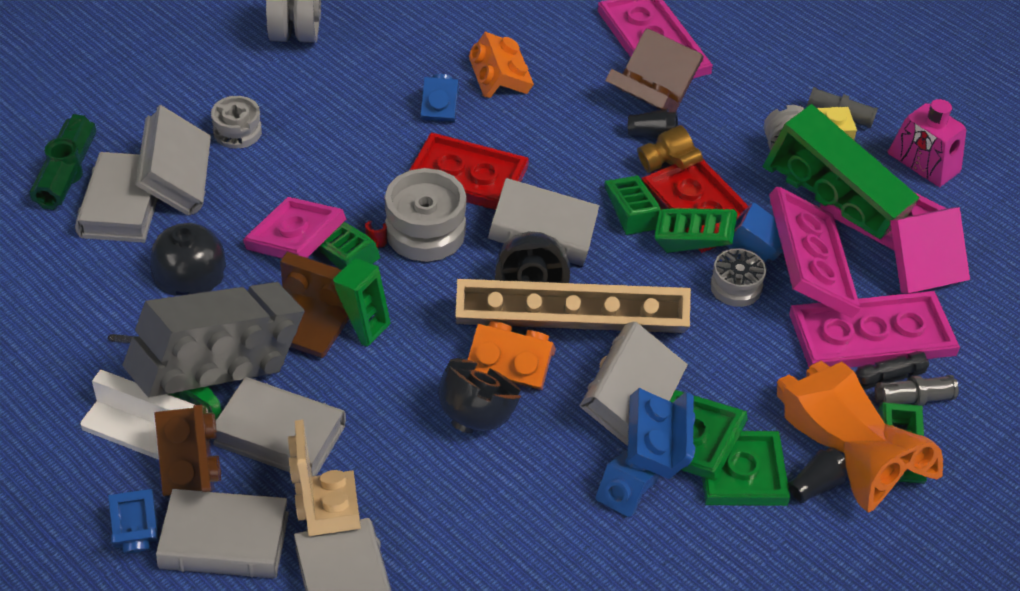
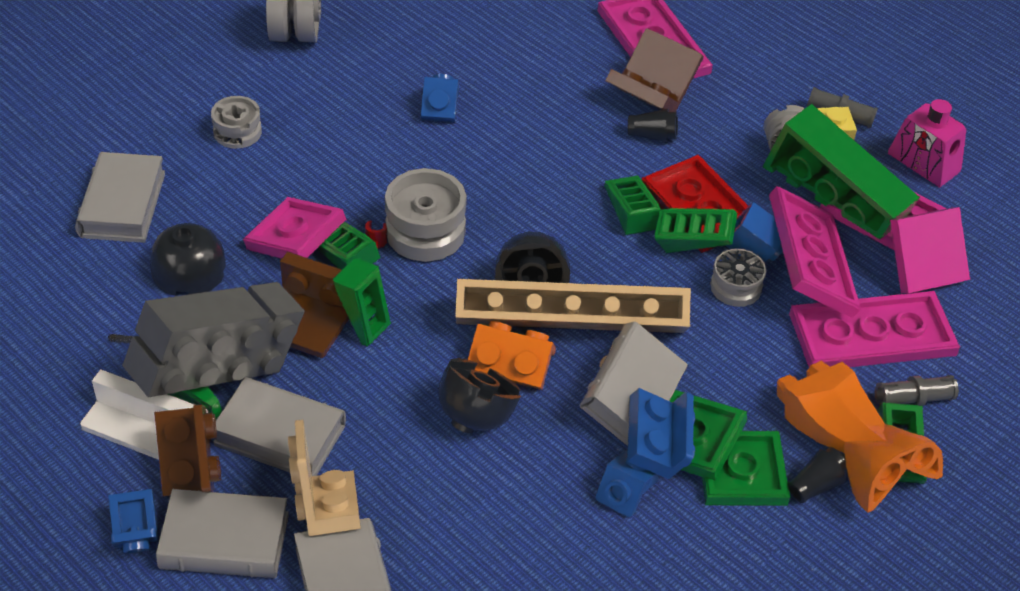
(63, 162): dark green piece -> none
(173, 161): light grey piece -> none
(473, 165): red tile -> none
(498, 63): orange bracket -> none
(540, 210): light grey piece -> none
(671, 147): pearl gold piece -> none
(892, 369): black axle -> none

